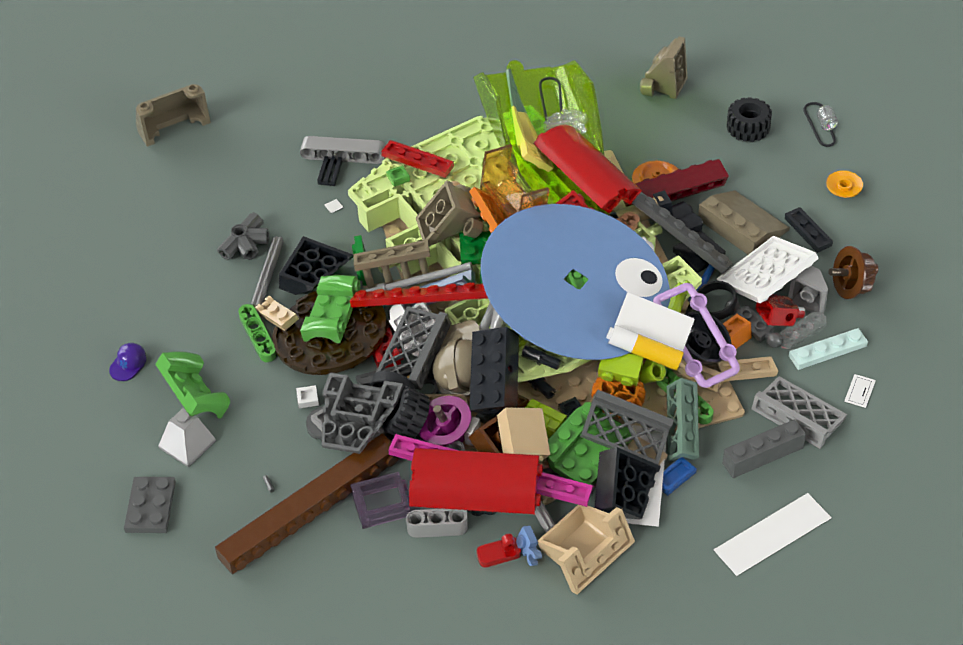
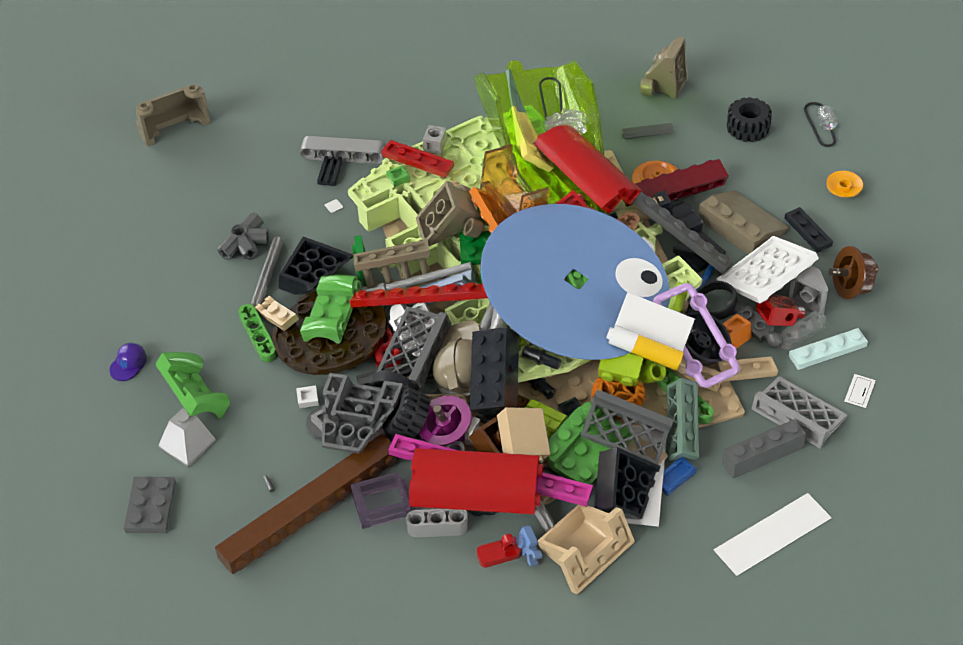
(434, 139): none -> light grey brick
(649, 130): none -> dark grey axle

